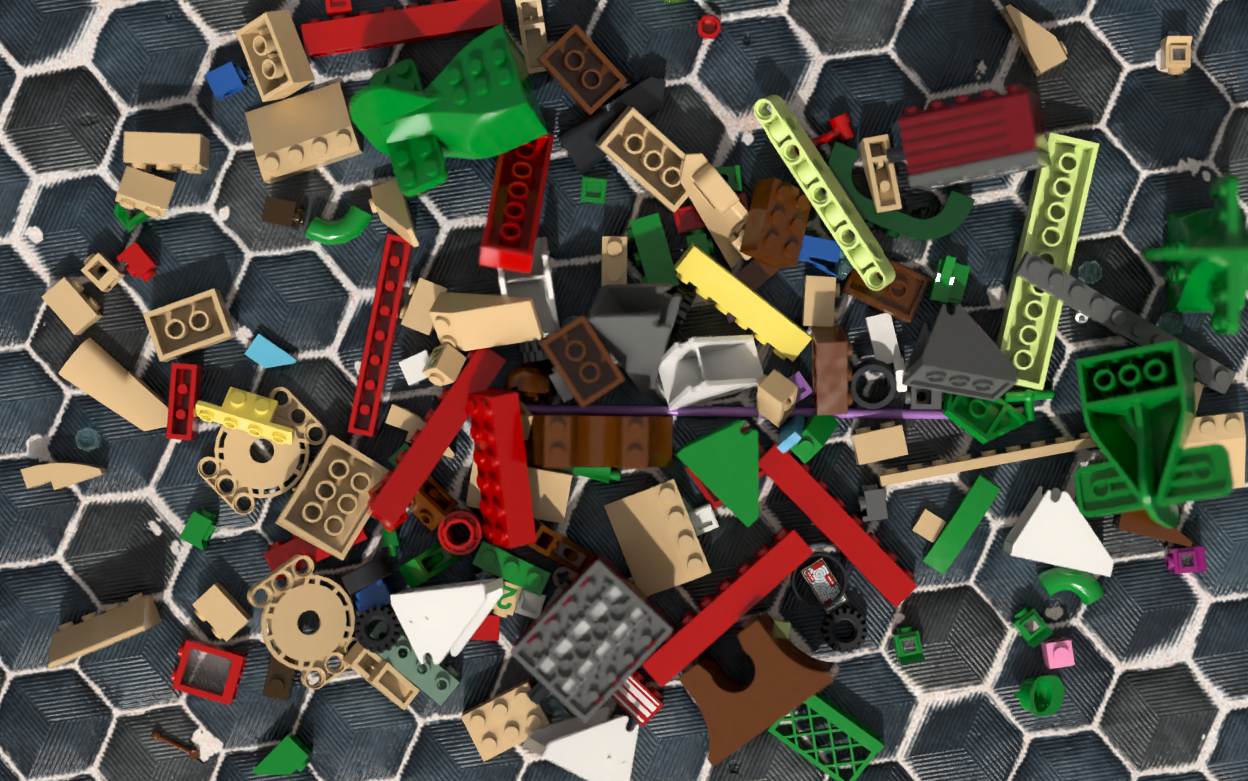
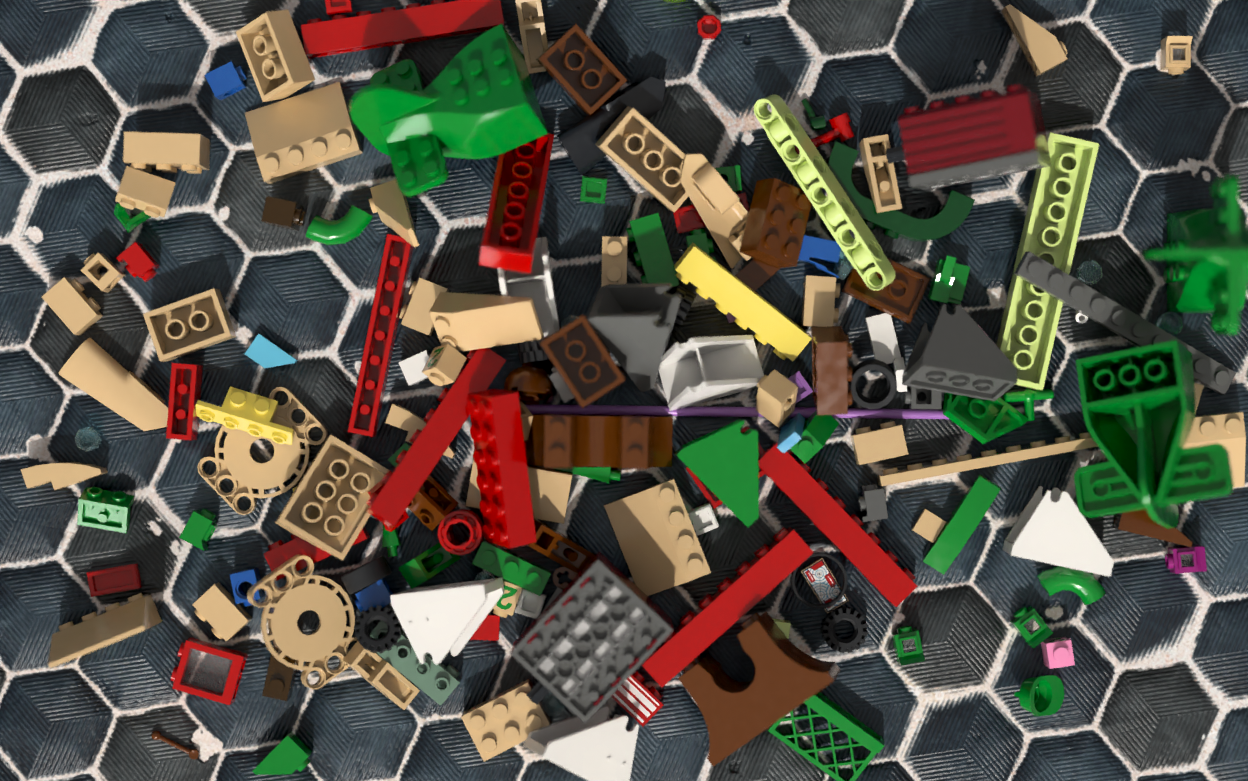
(104, 509): none -> bracket
(114, 579): none -> red tile
(239, 578): none -> blue brick
(817, 123): none -> dark green hand

